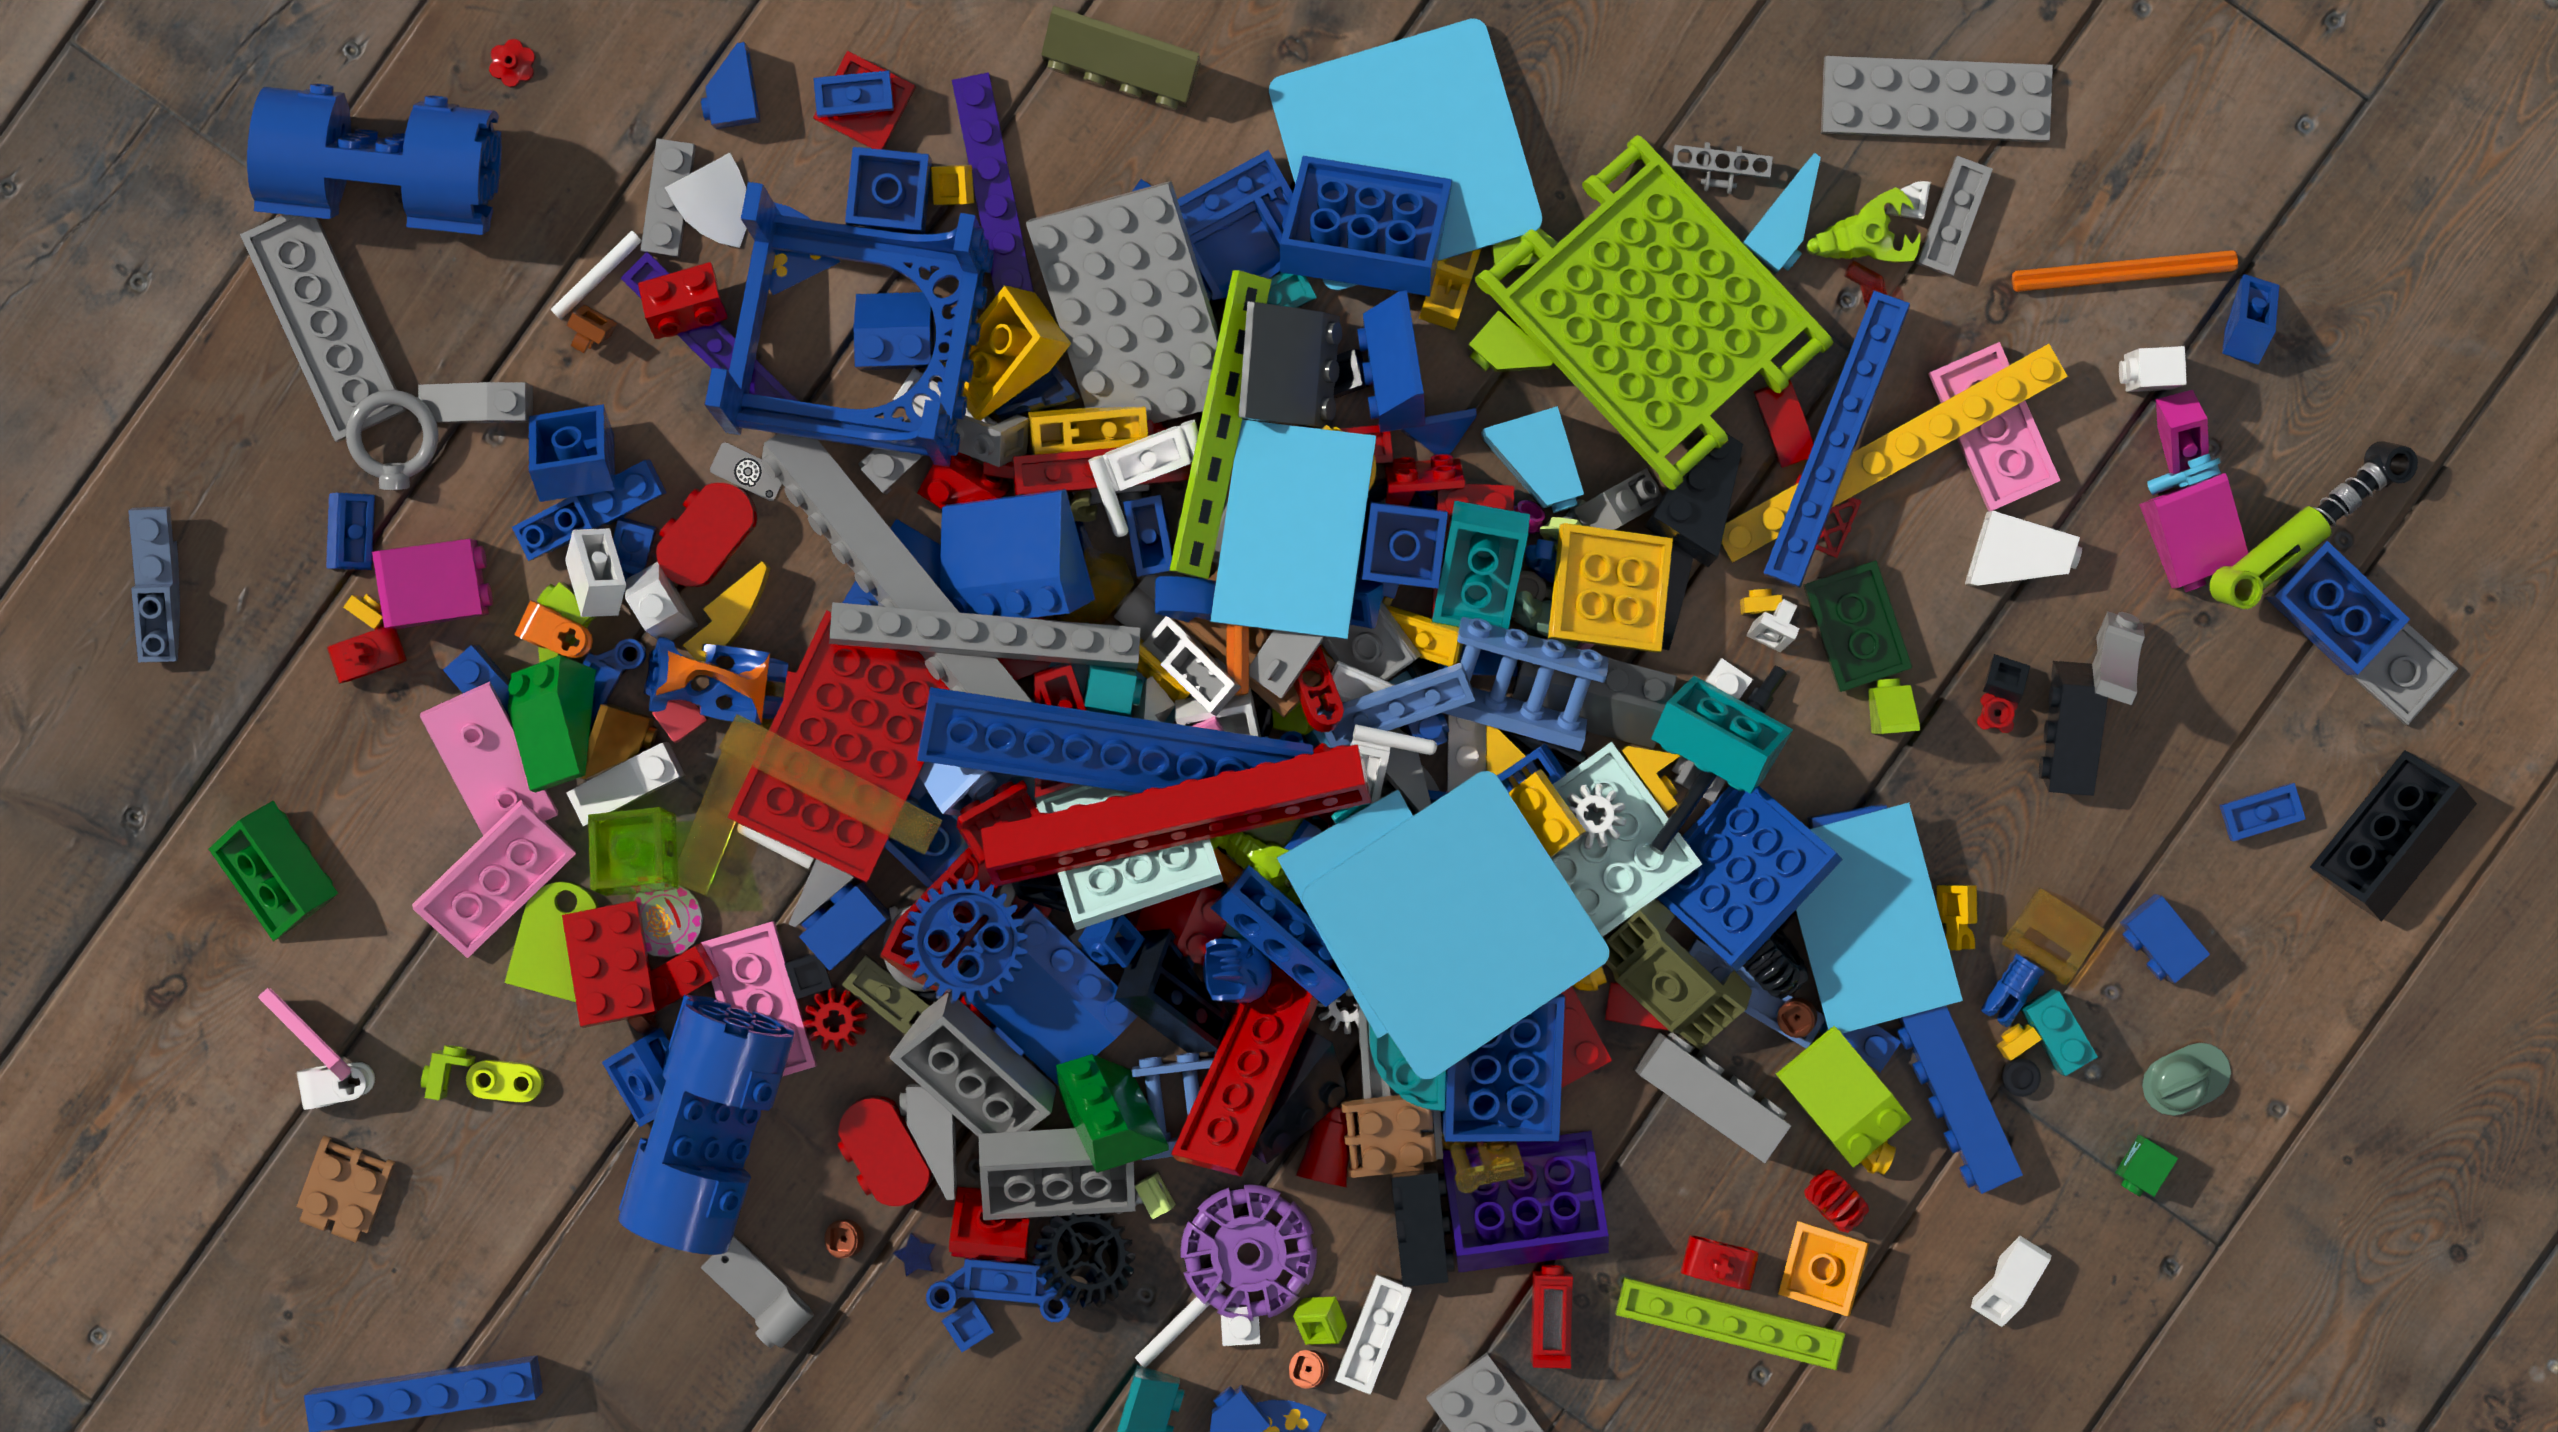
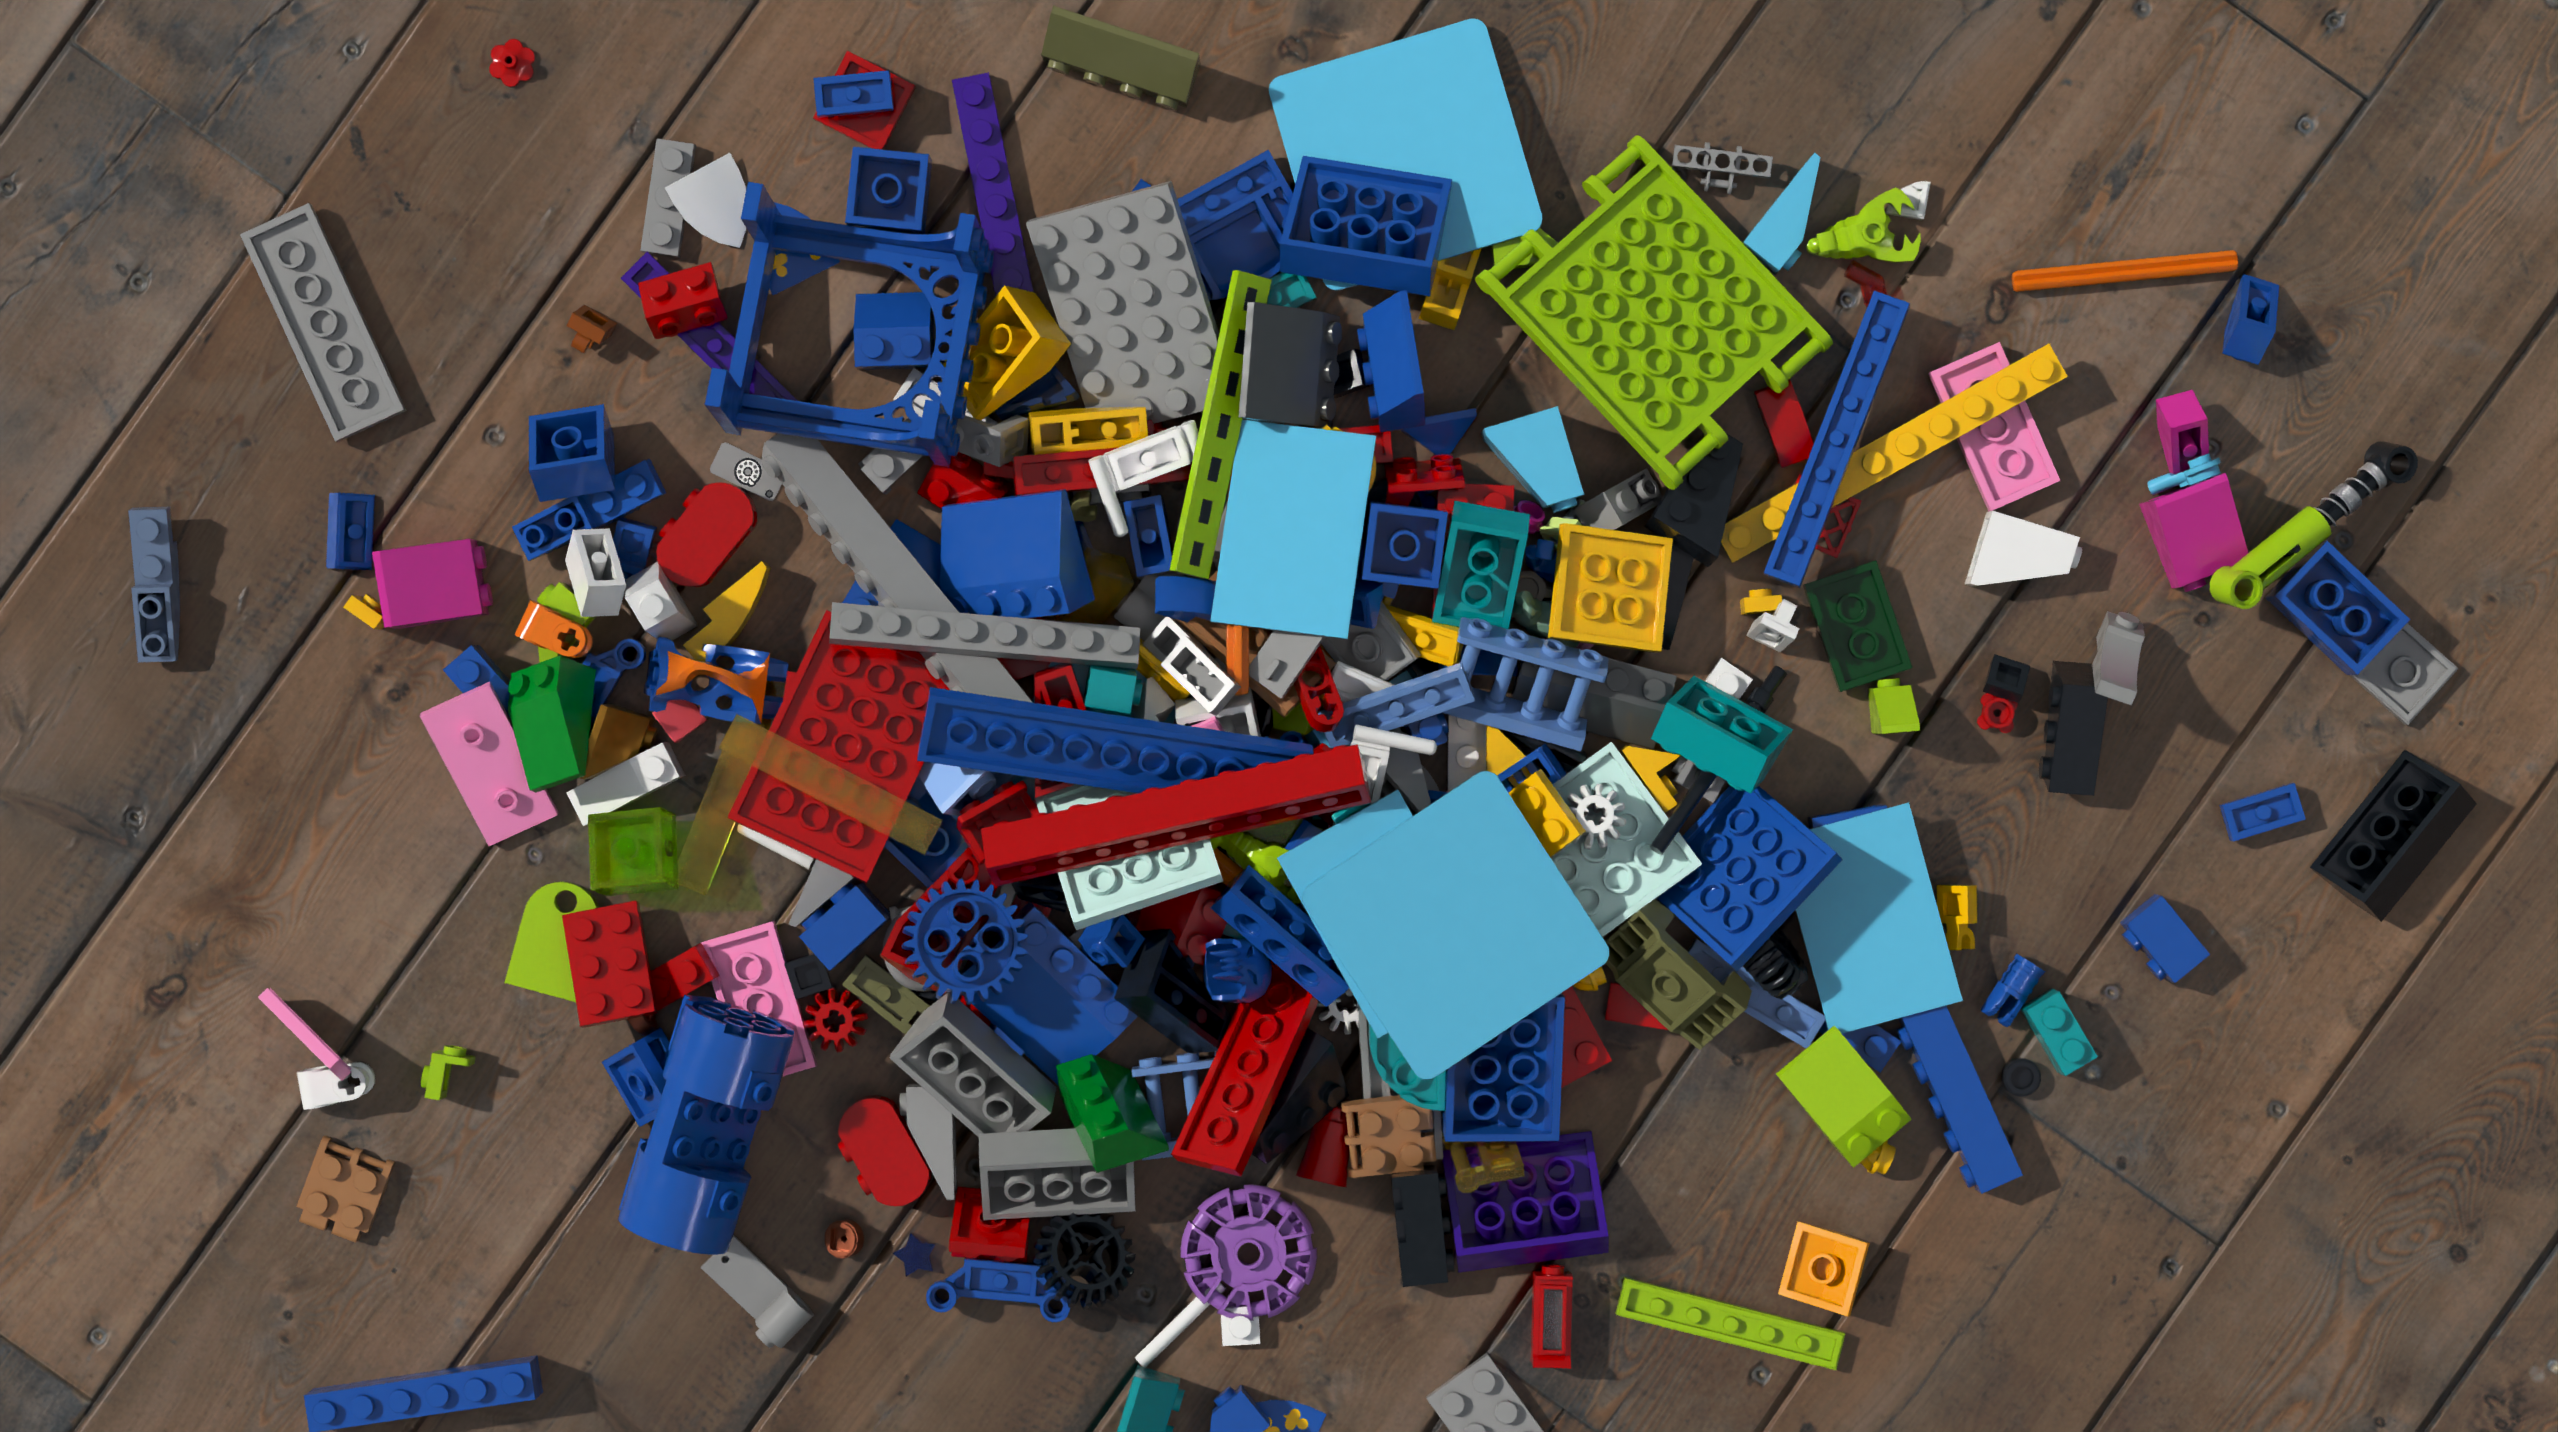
(273, 870): green slope -> none
(306, 153): blue cylinder -> none
(366, 654): red beam -> none
(392, 475): light grey piece -> none
(479, 402): light grey slope -> none
(494, 879): bright pink plate -> none
(503, 1080): neon yellow plate -> none
(596, 275): white bar -> none
(670, 920): light grey tile -> none
(732, 92): blue slope -> none
(952, 184): yellow plate -> none
(968, 1325): blue plate -> none
(1154, 1195): yellowish green piece -> none
(1308, 1369): tile -> none
(1320, 1320): lime slope -> none
(1373, 1334): white plate -> none
(1506, 348): lime slope -> none
(1706, 1093): light grey brick -> none
(1719, 1262): red beam -> none
(1797, 1017): copper tile -> none
(1836, 1200): red gear -> none
(1936, 99): light grey plate -> none
(1954, 216): light grey plate -> none
(2013, 1281): white slope -> none
(2017, 1040): yellow plate -> none
(2061, 926): clear yellow plate -> none
(2145, 1167): green brick -> none
(2153, 369): white brick -> none
(2186, 1079): sand green piece -> none

